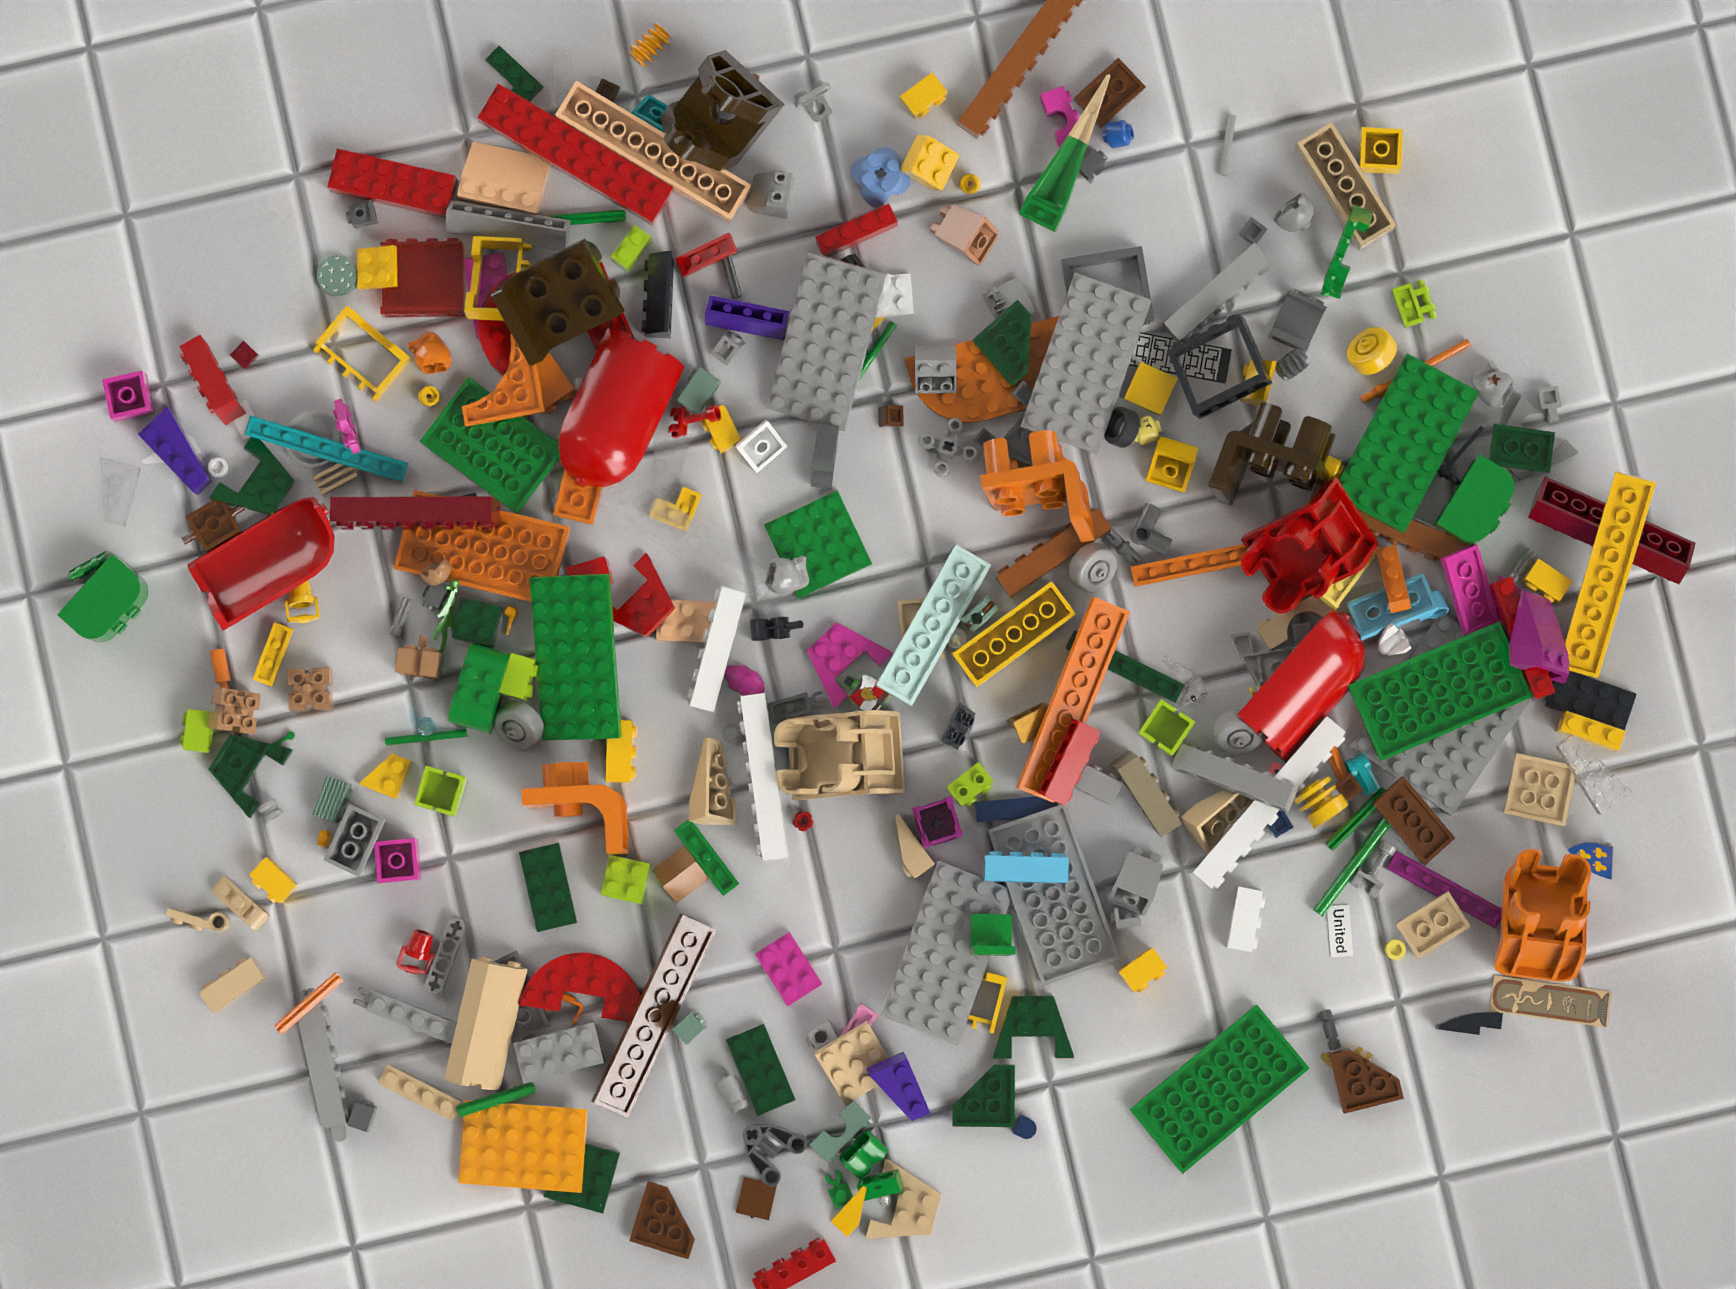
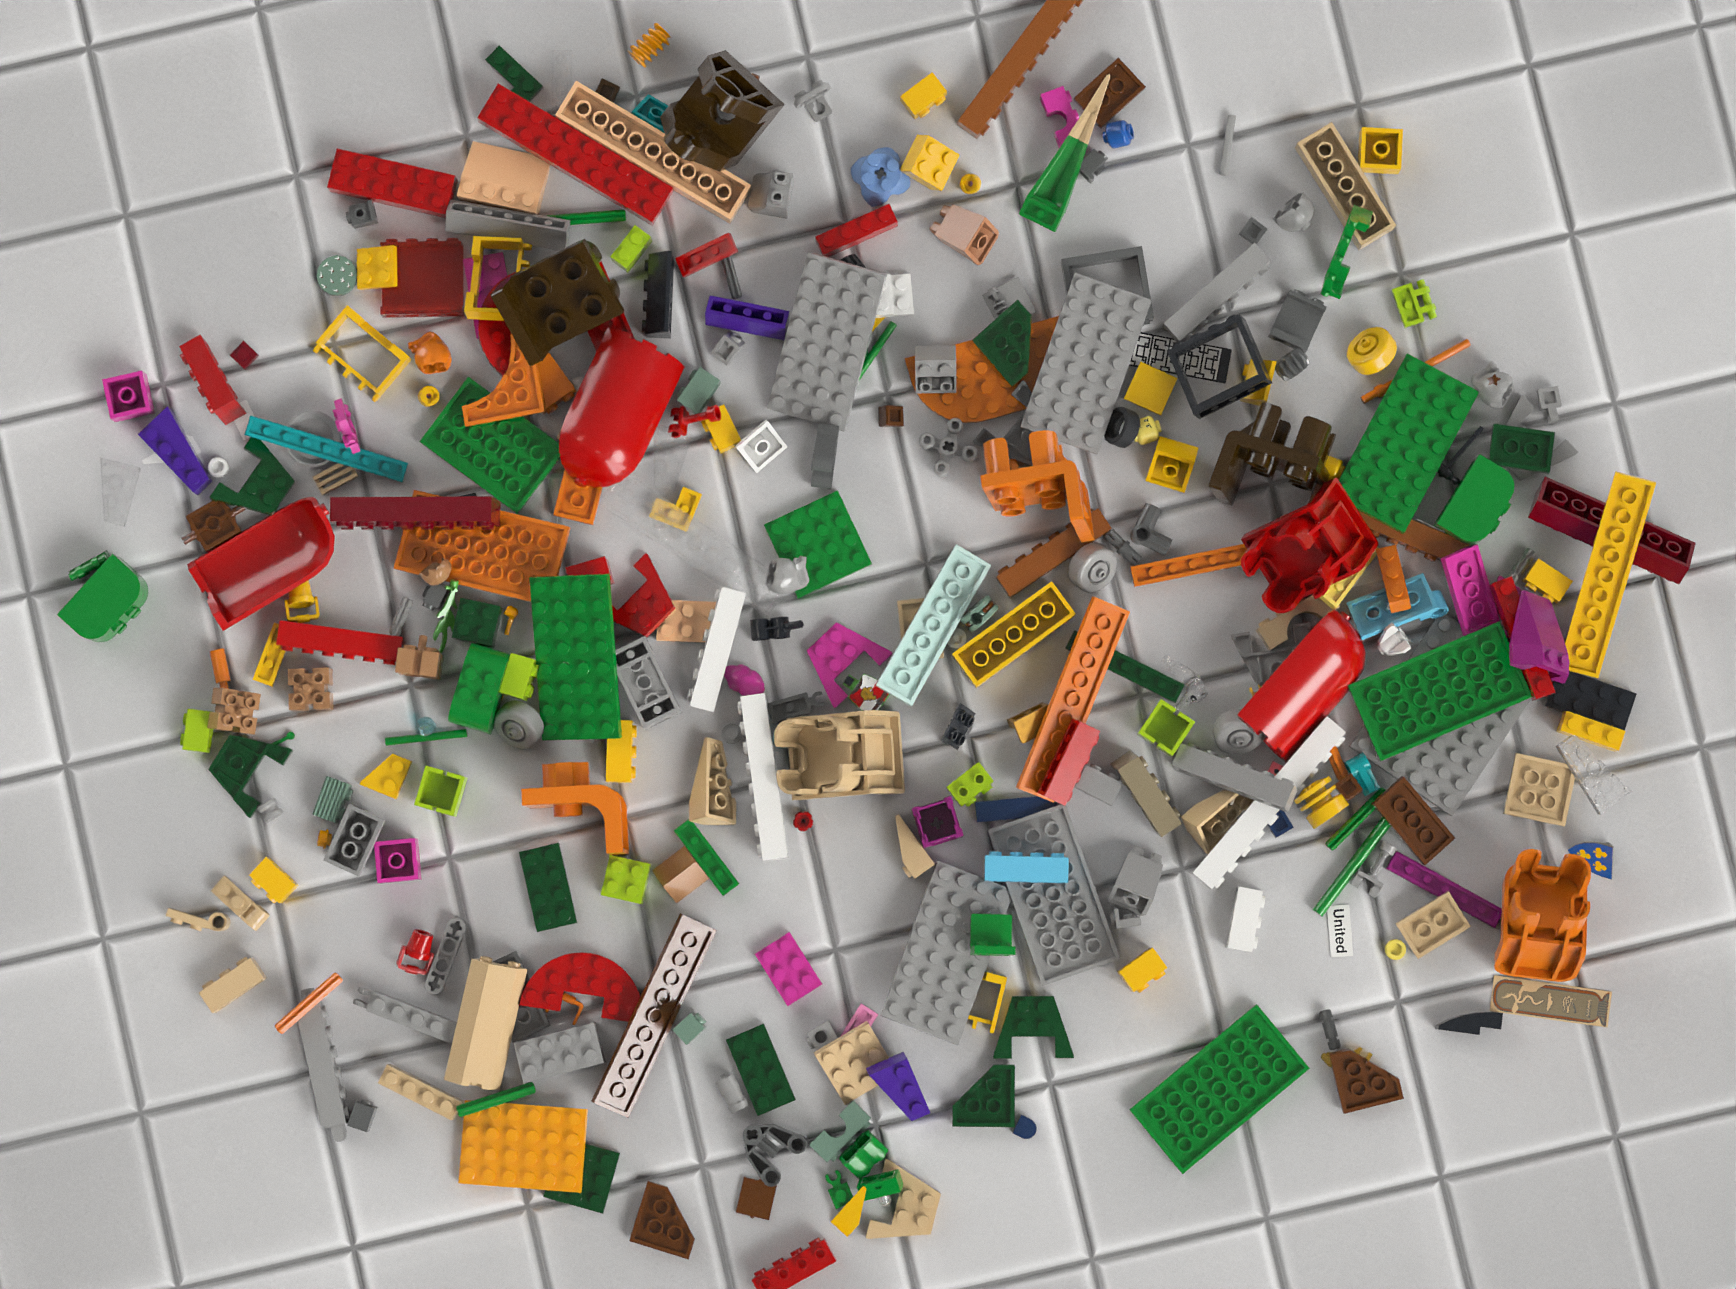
(338, 641): none -> red brick
(651, 703): none -> light grey plate

